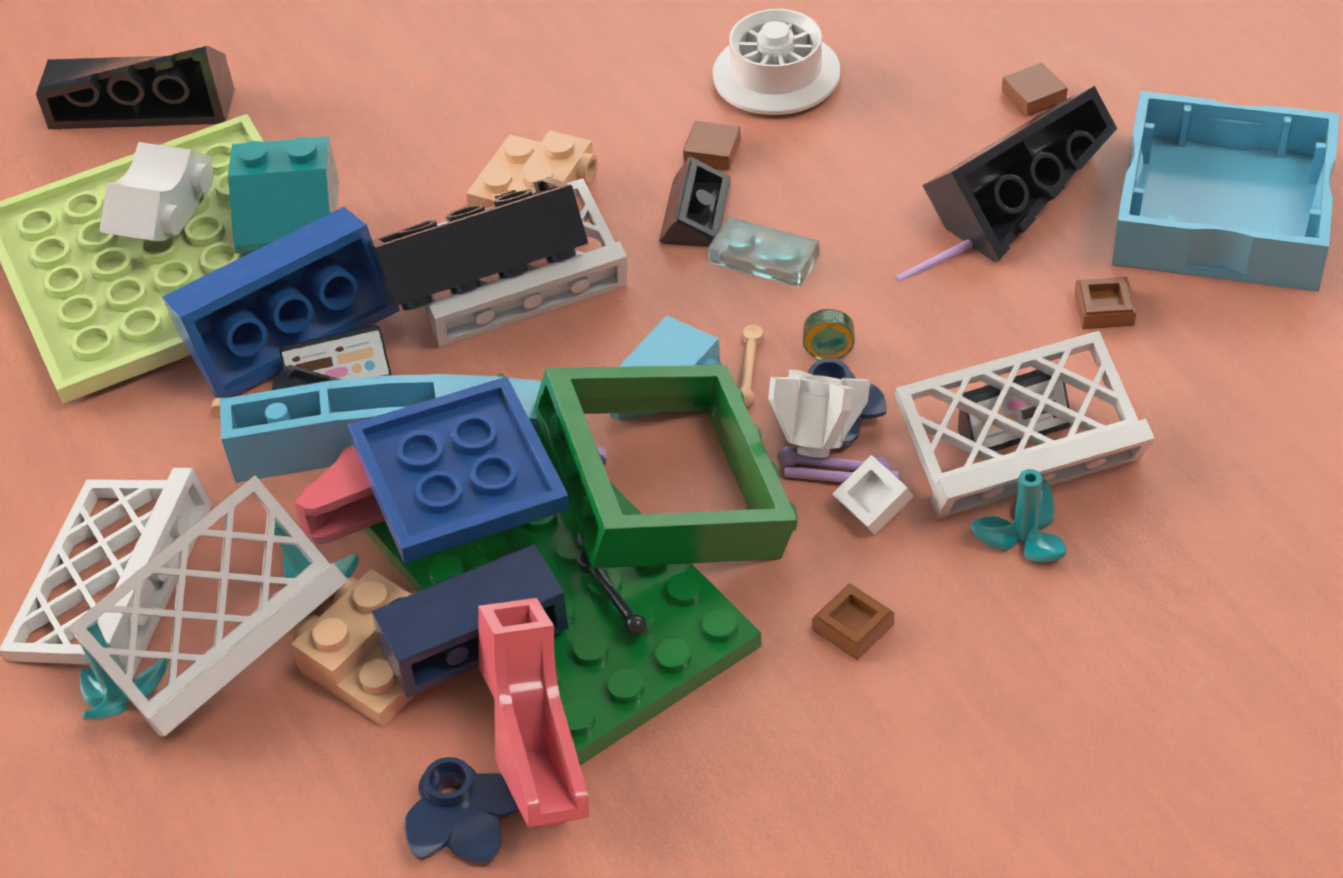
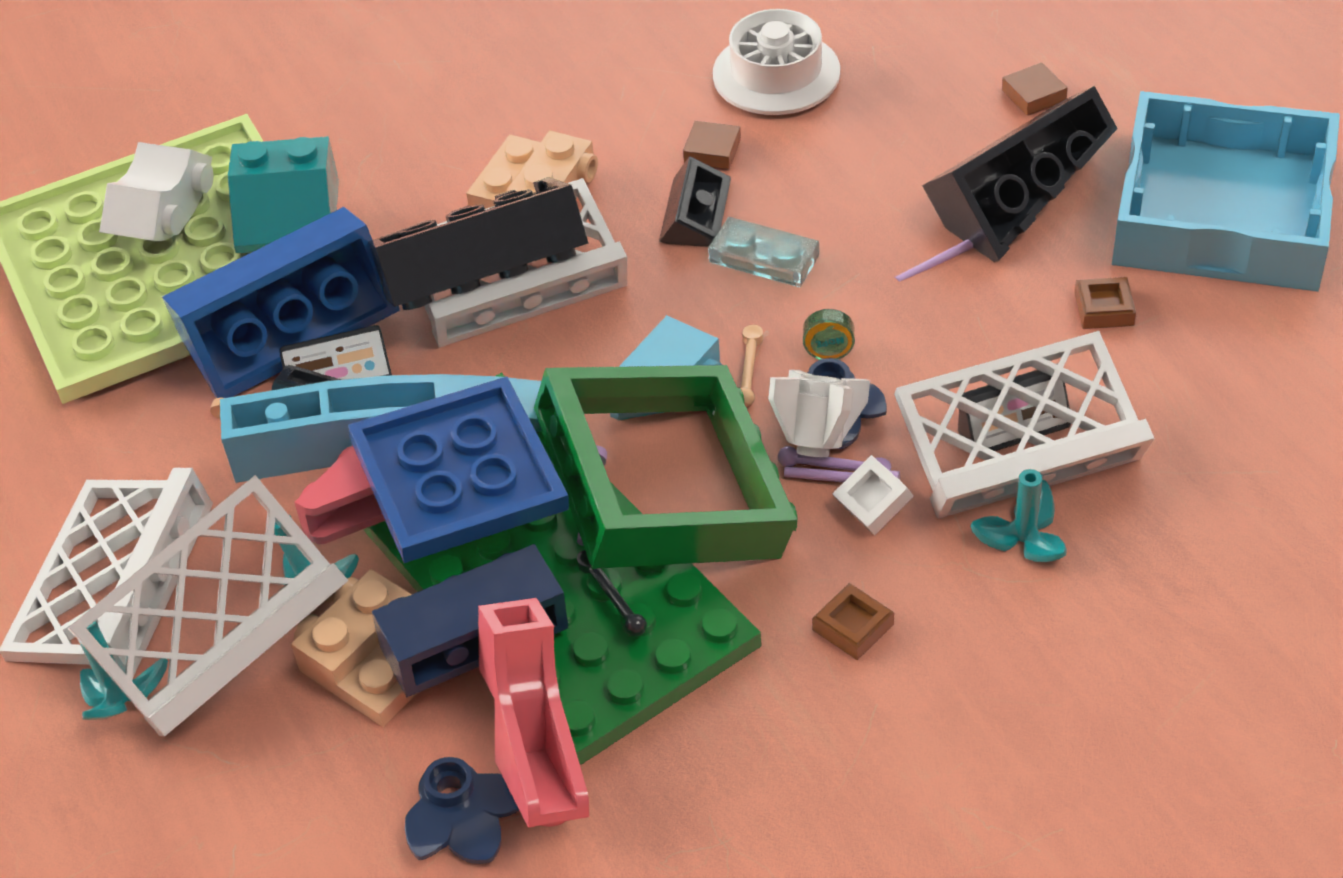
(137, 90): black wedge -> none

